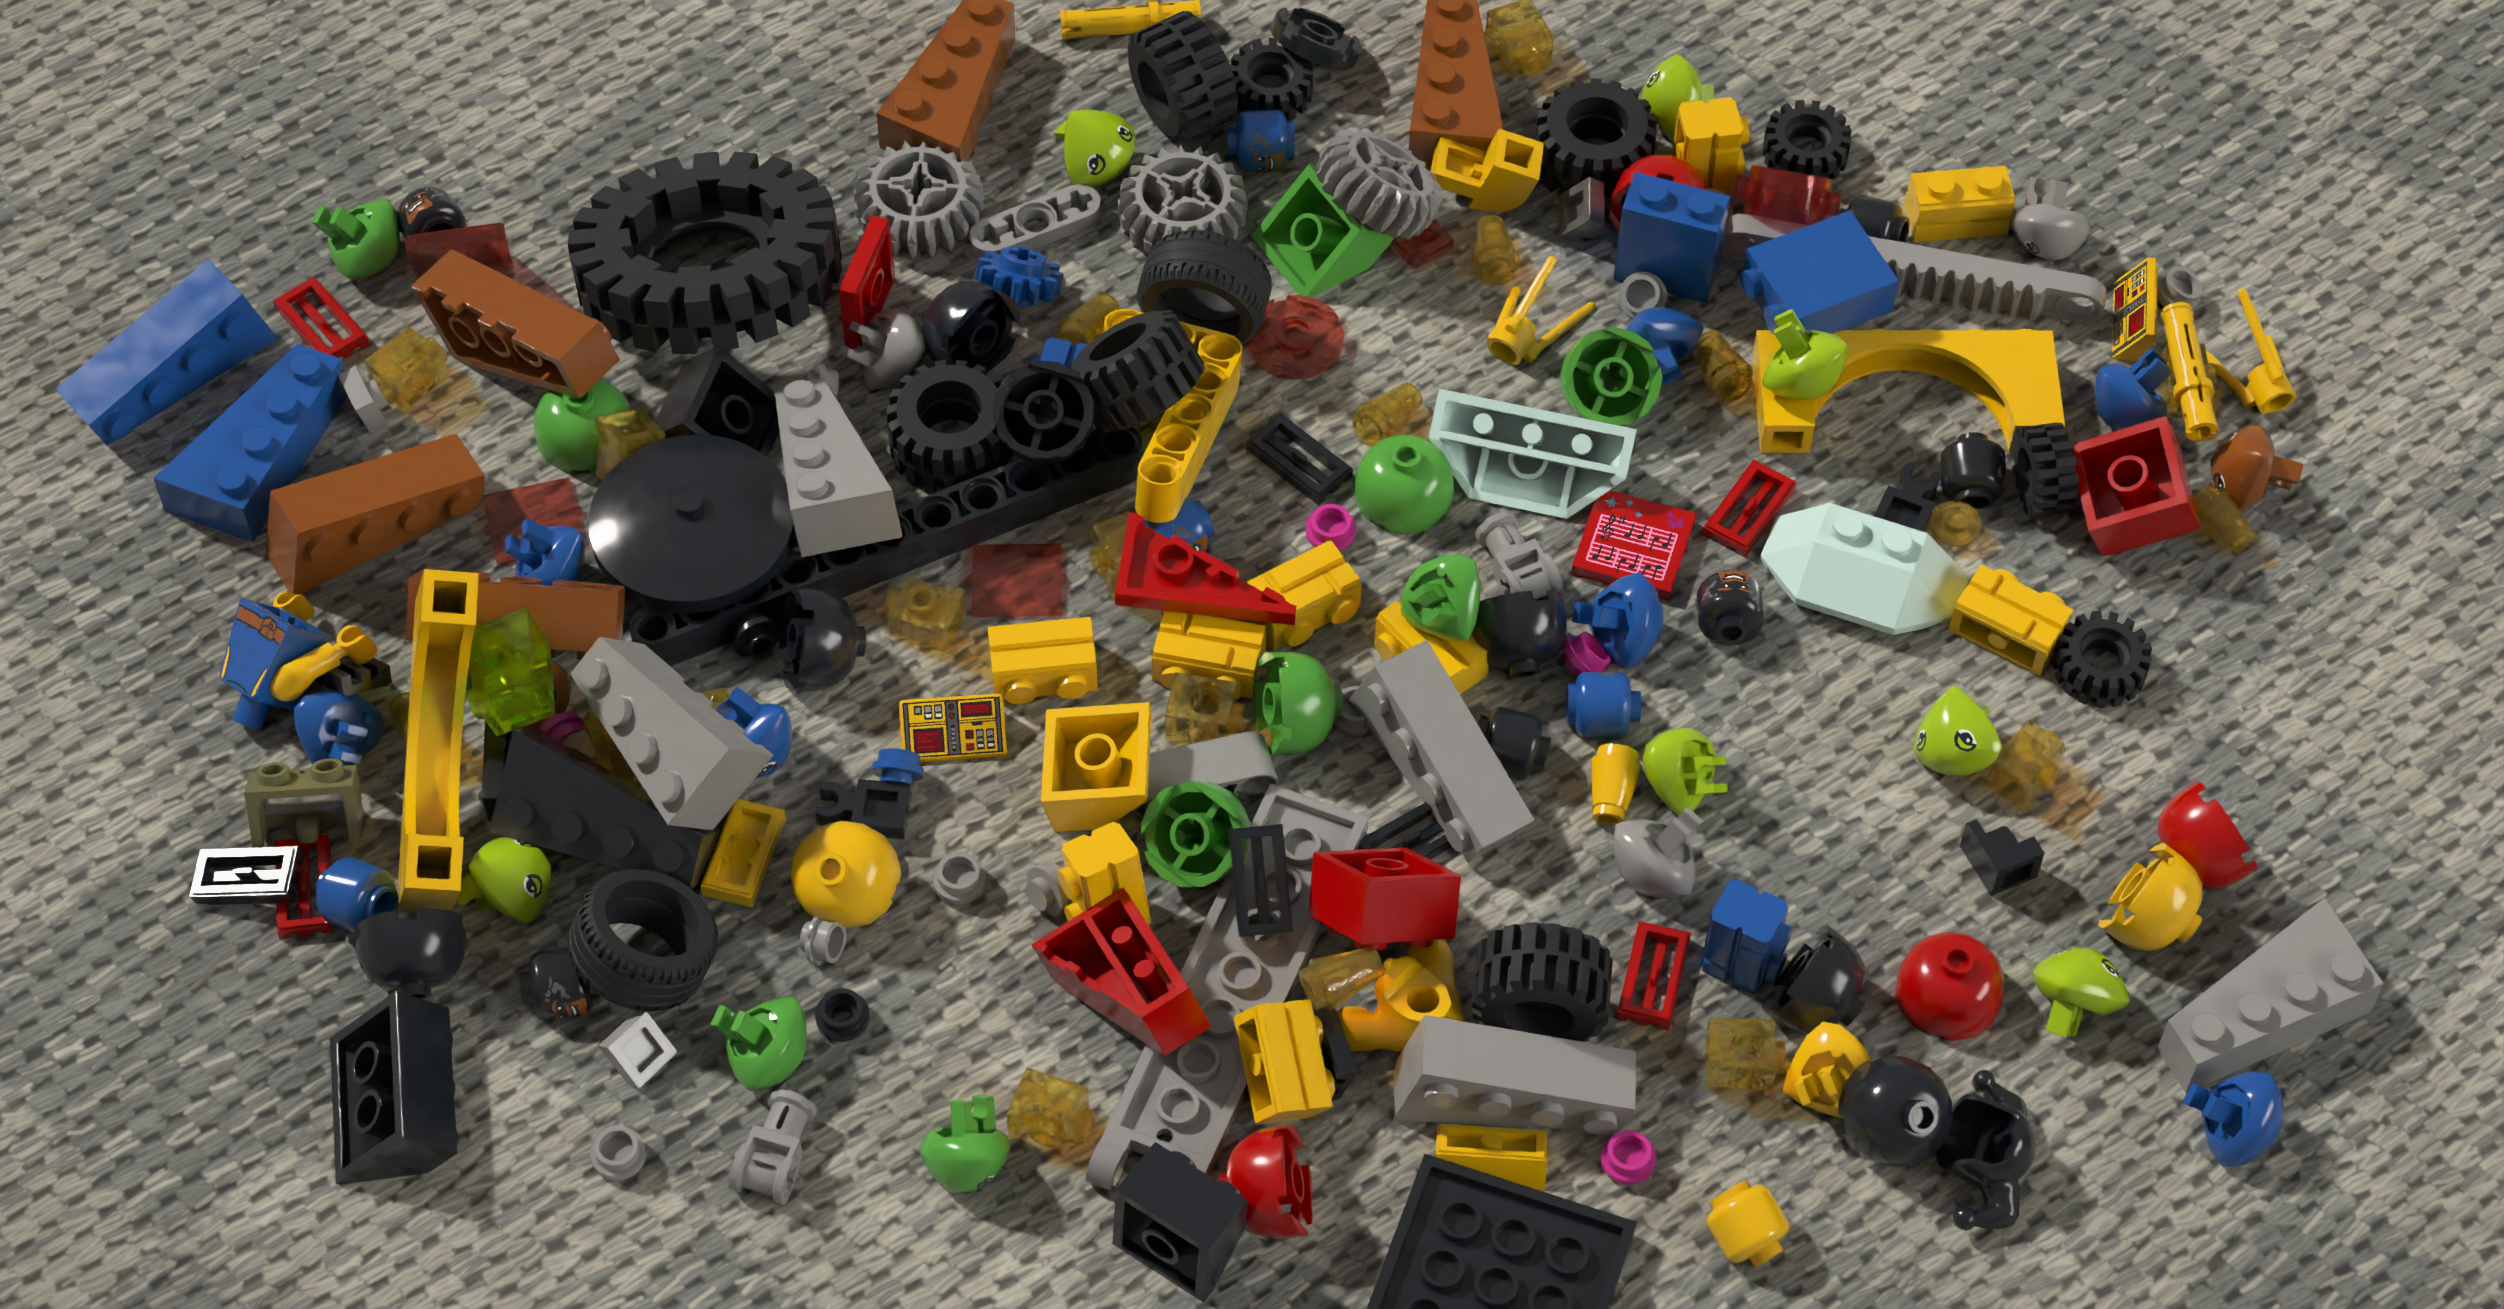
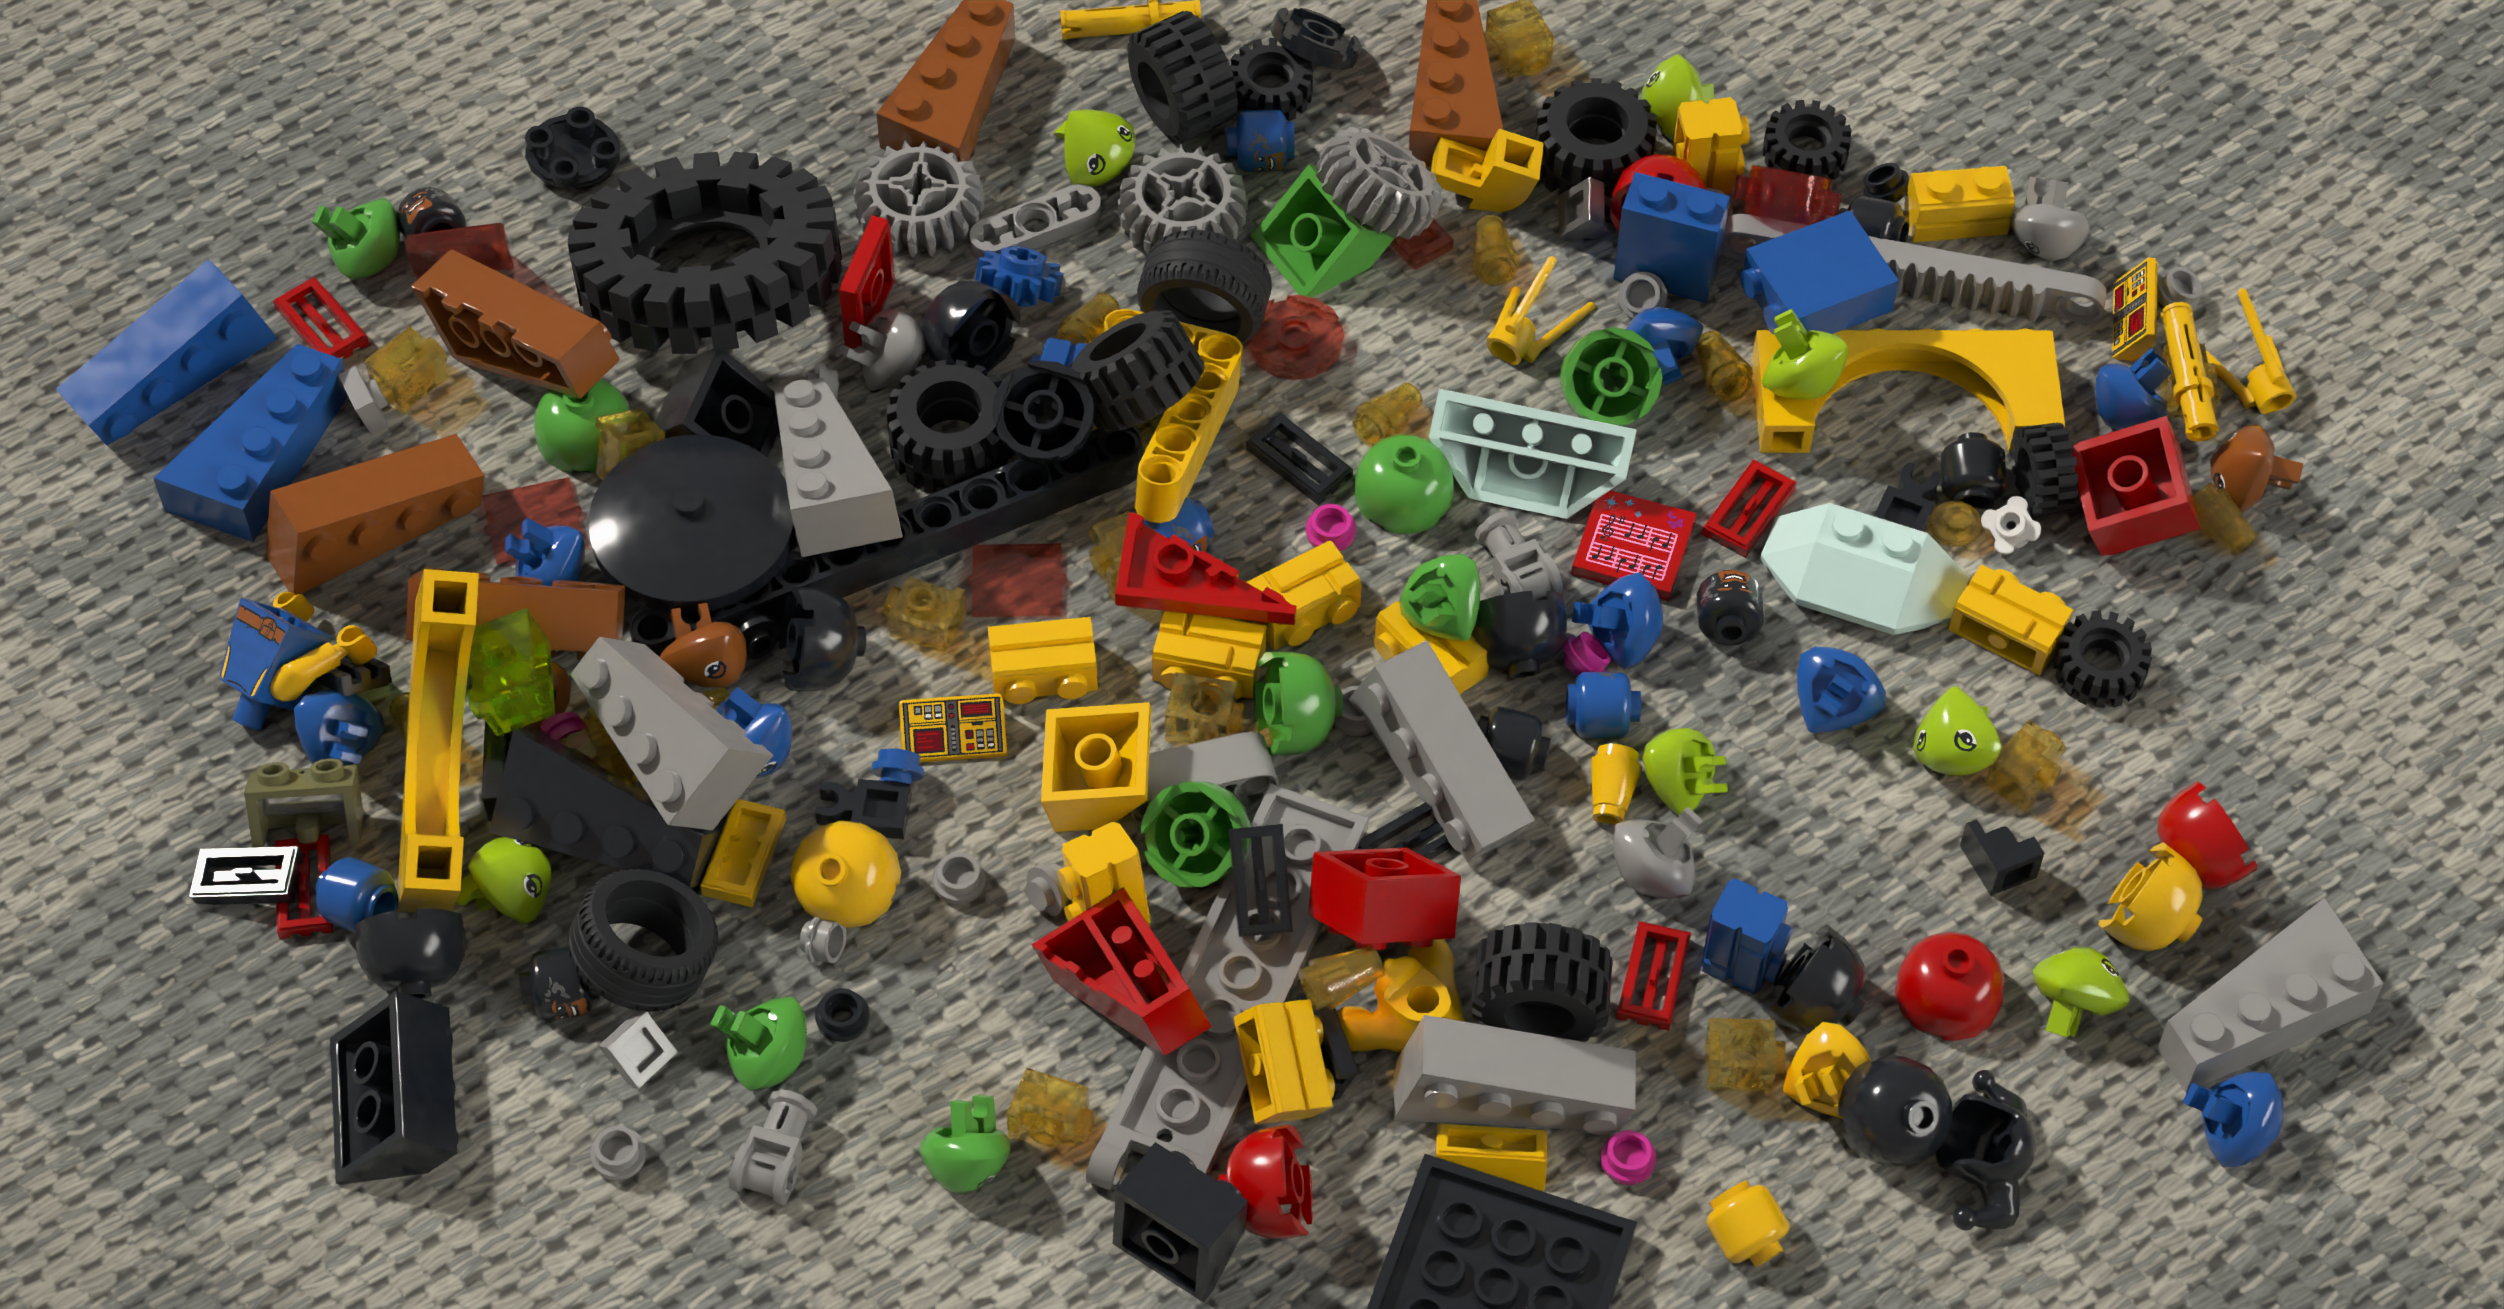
(572, 149): none -> black dish
(710, 654): none -> dark orange piece
(1837, 689): none -> blue piece
(1886, 182): none -> black plate
(2006, 539): none -> white plate

